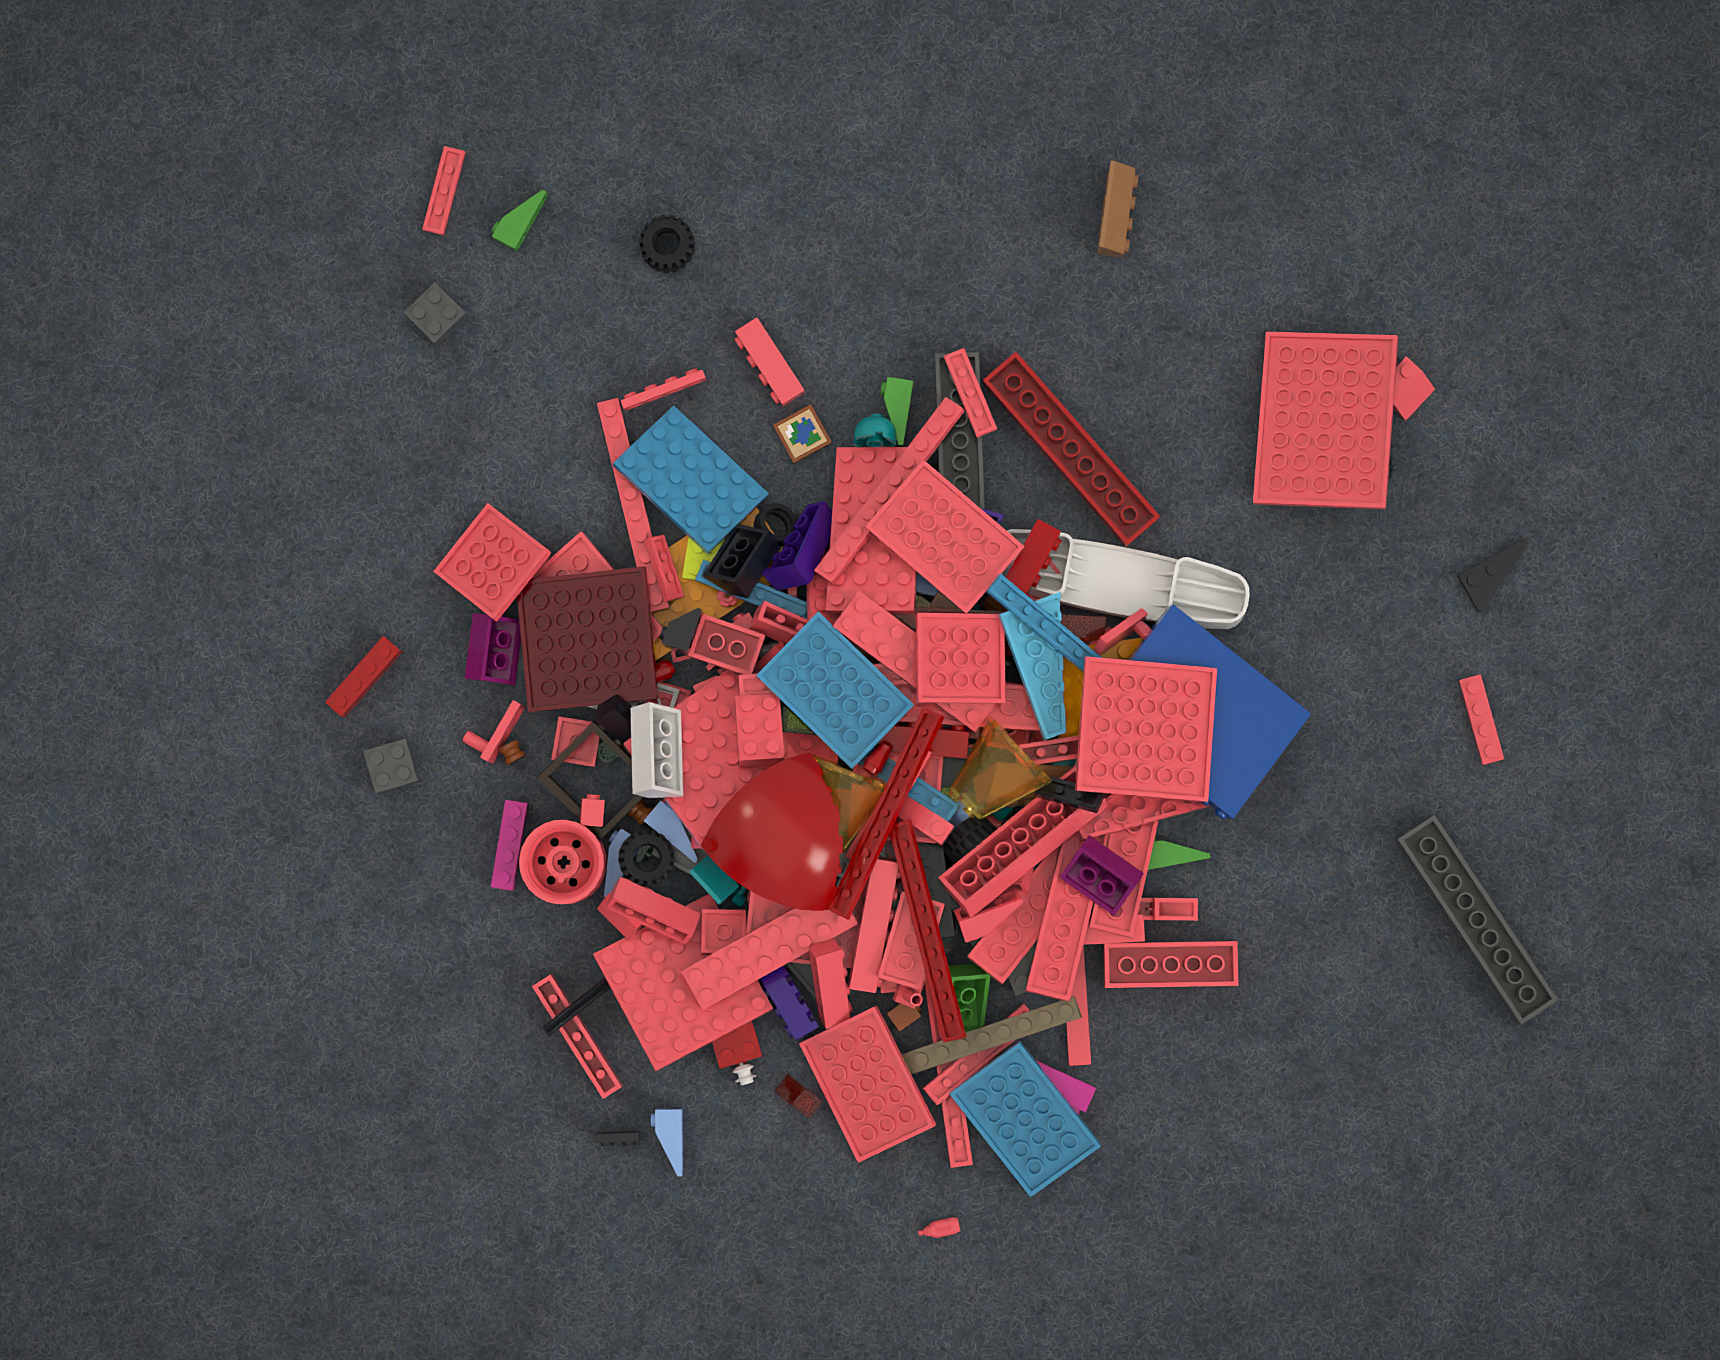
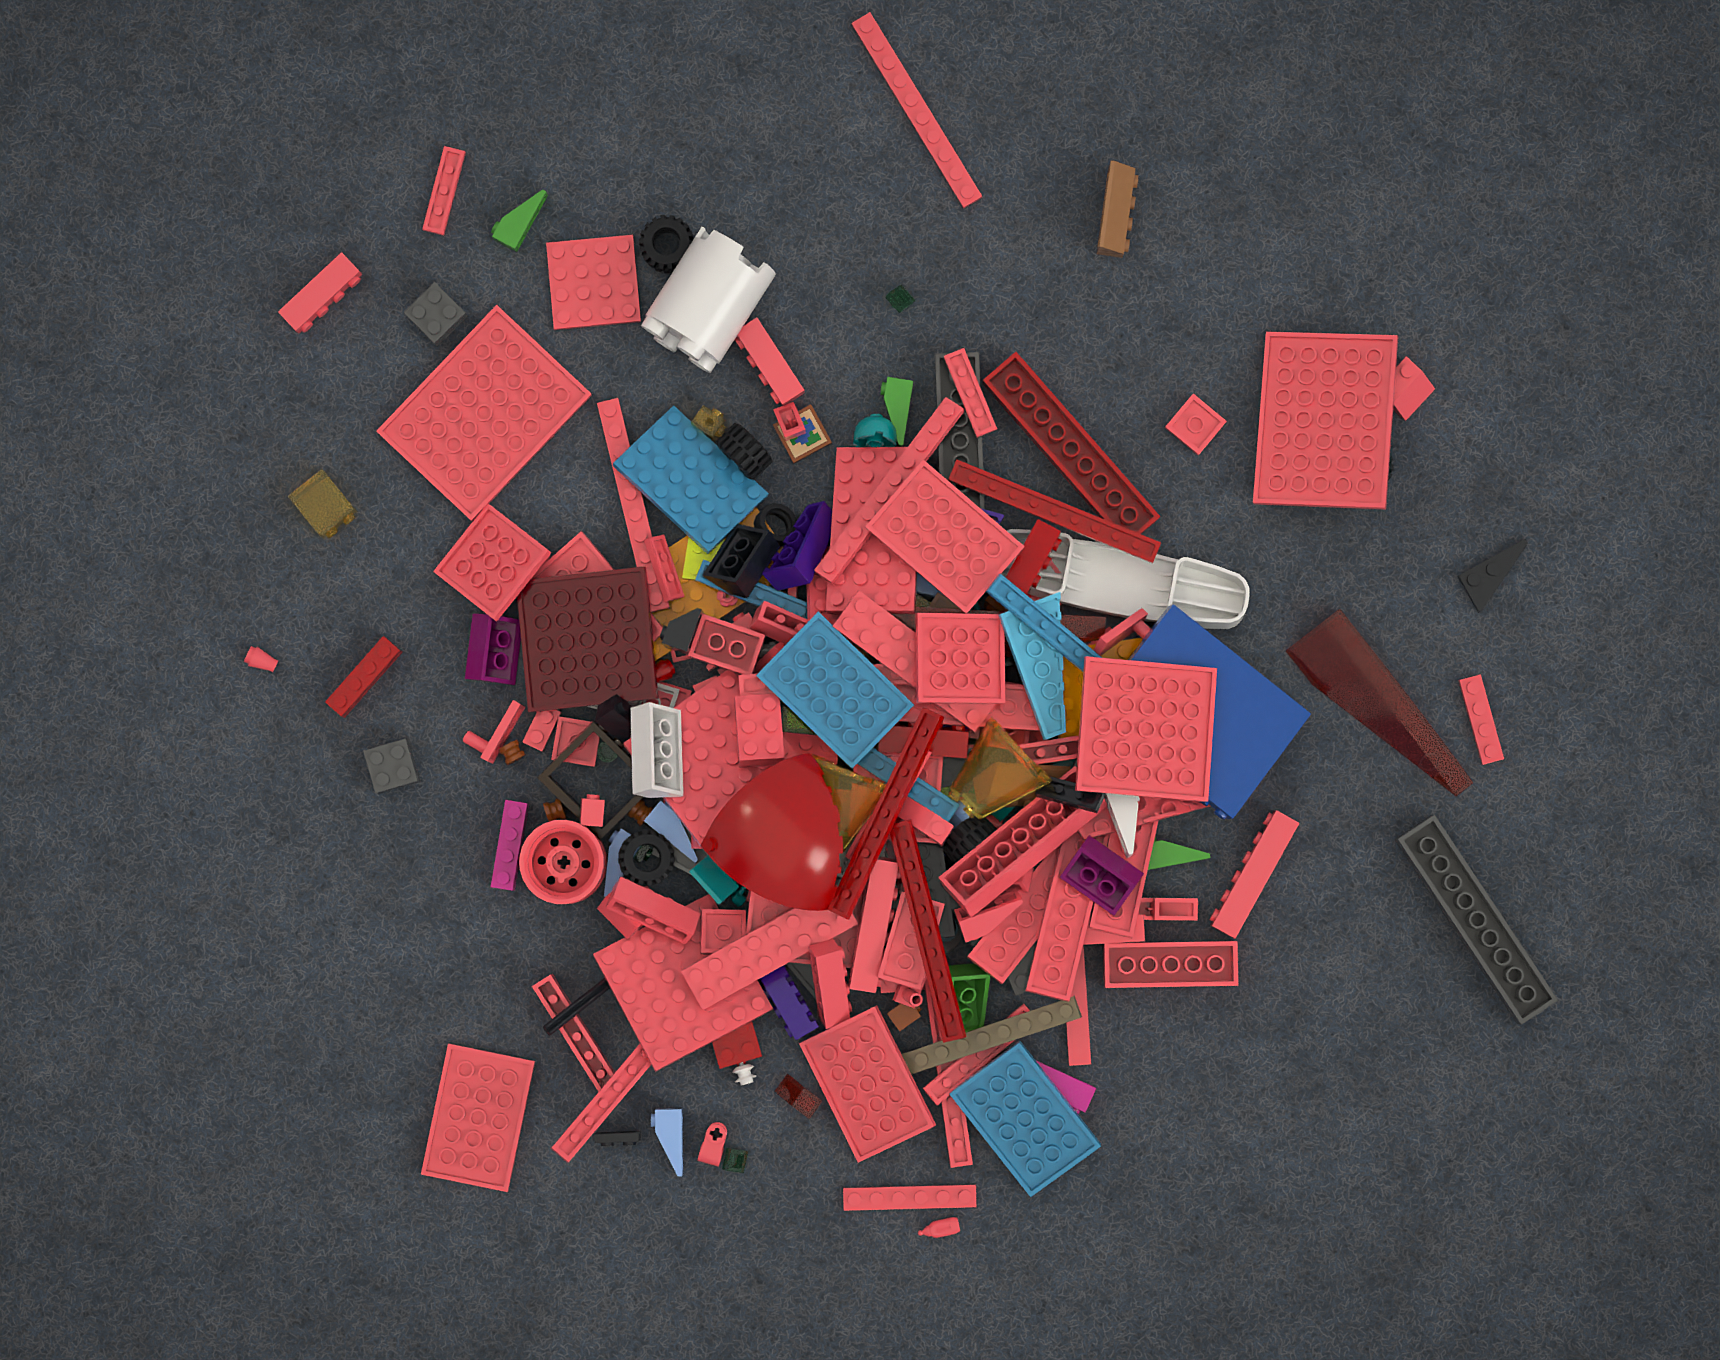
(259, 659): none -> coral cone
(320, 293): none -> coral brick
(323, 504): none -> clear yellow panel
(478, 1117): none -> coral plate
(484, 412): none -> coral plate
(541, 729): none -> coral plate
(554, 810): none -> dark orange wheel
(593, 282): none -> coral plate
(602, 1104): none -> coral plate
(655, 392): coral plate -> none
(707, 299): none -> white brick
(709, 422): none -> clear yellow brick
(712, 1147): none -> coral piece
(735, 1160): none -> clear green plate
(744, 451): none -> black tyre
(789, 421): none -> coral slope
(877, 759): red cone -> none
(900, 298): none -> clear green plate
(909, 1197): none -> coral plate
(916, 110): none -> coral plate
(1054, 511): none -> red plate
(1124, 812): none -> white slope
(1195, 424): none -> coral plate
(1254, 874): none -> coral brick
(1355, 678): none -> clear red wedge

